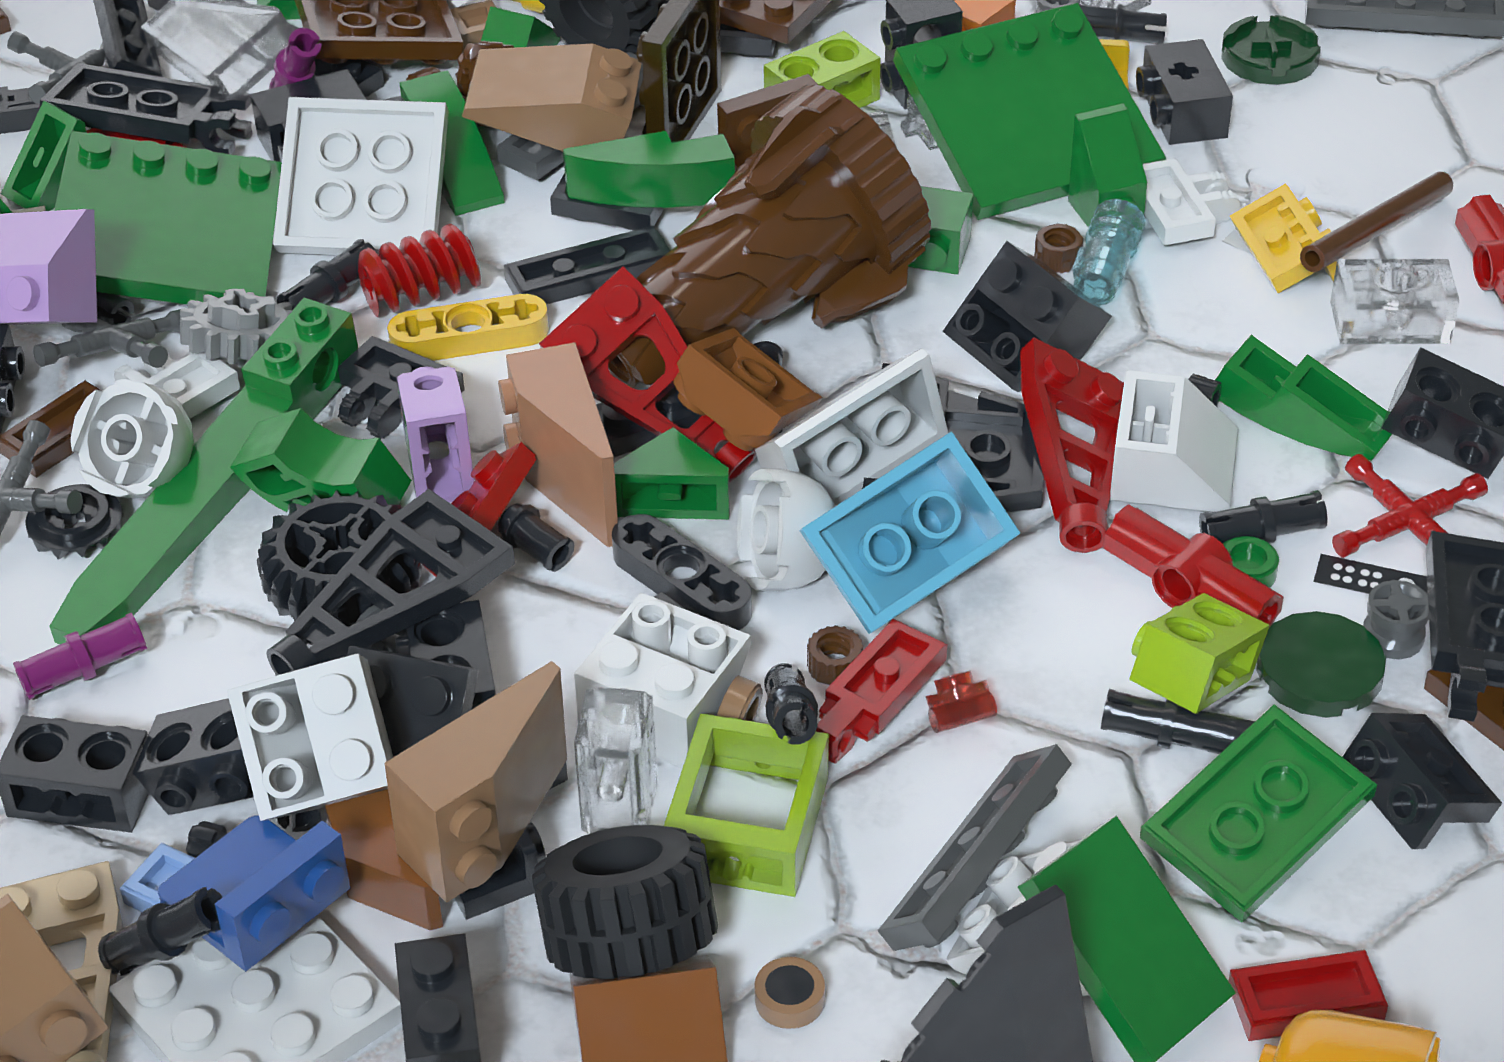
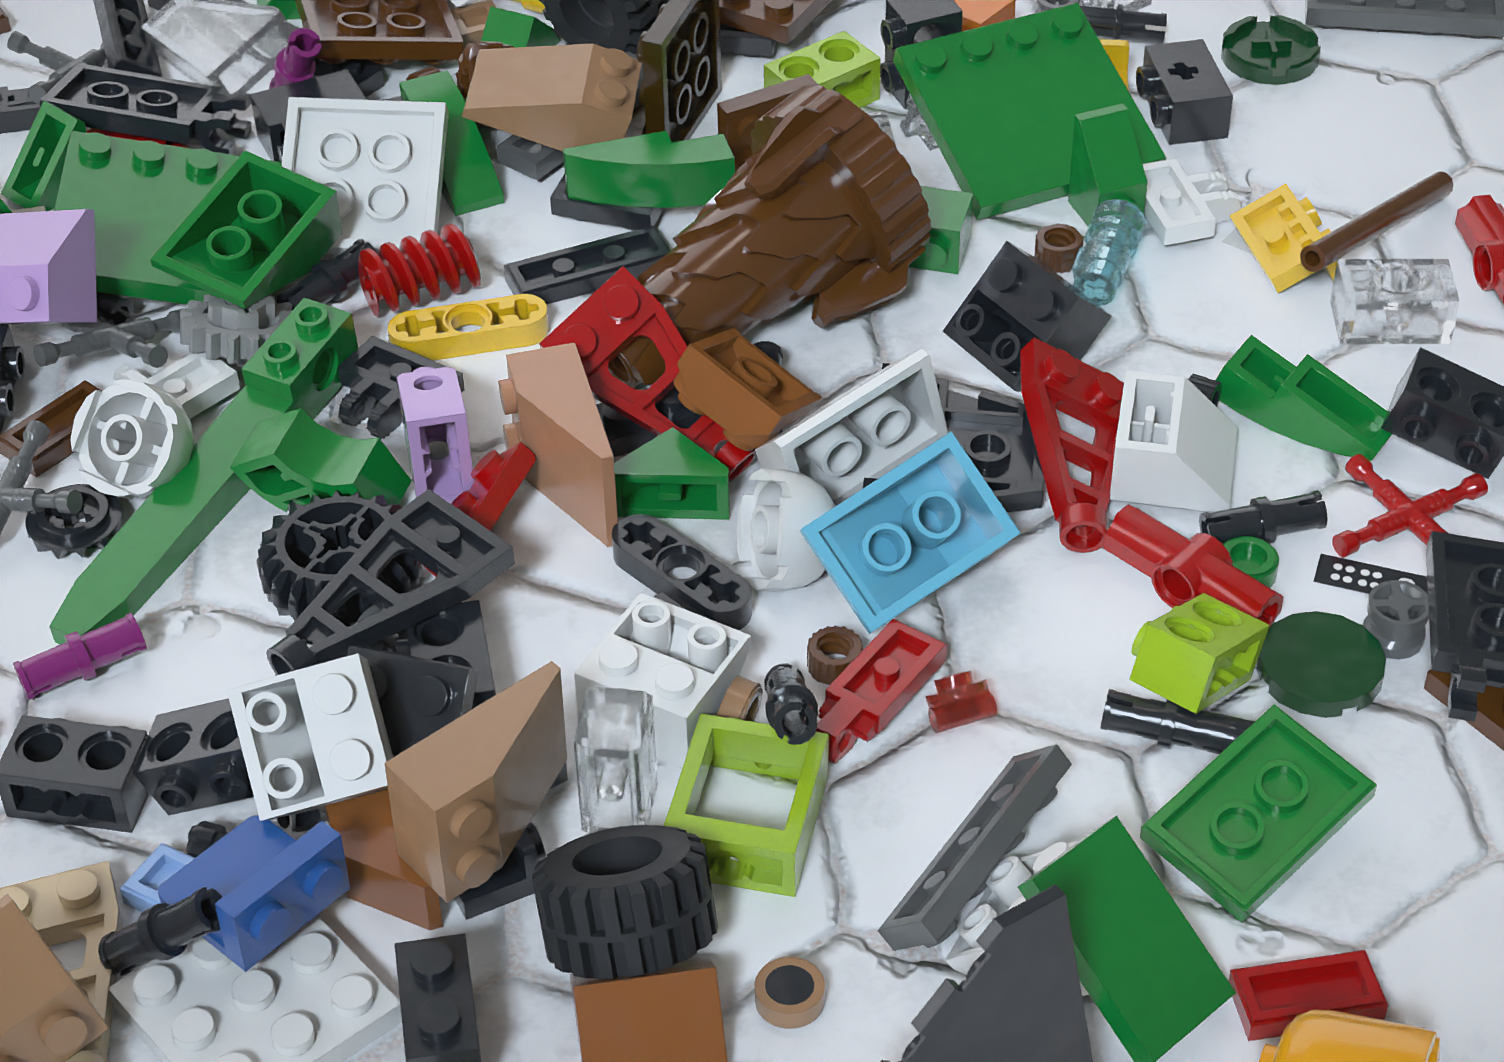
(252, 232): none -> green slope
(524, 529): black pin -> none
(1419, 776): black bracket -> none

